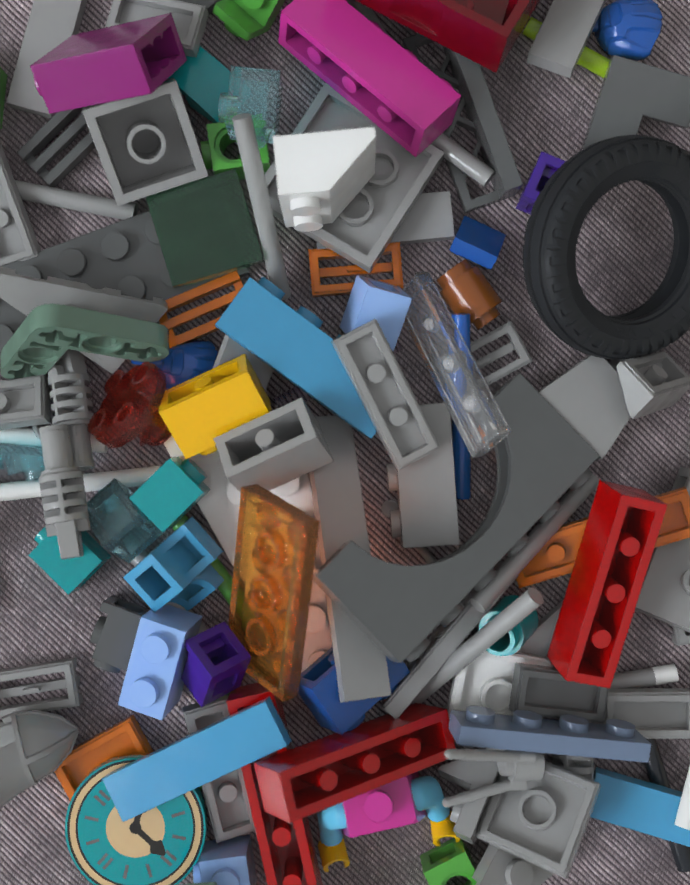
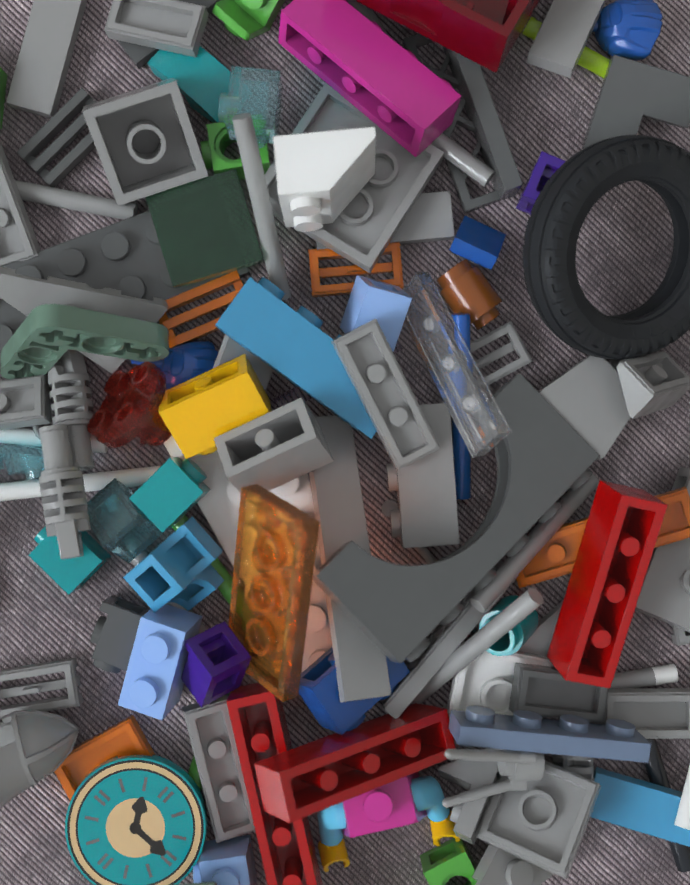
(109, 64): magenta brick -> none
(197, 759): dark azure tile -> none

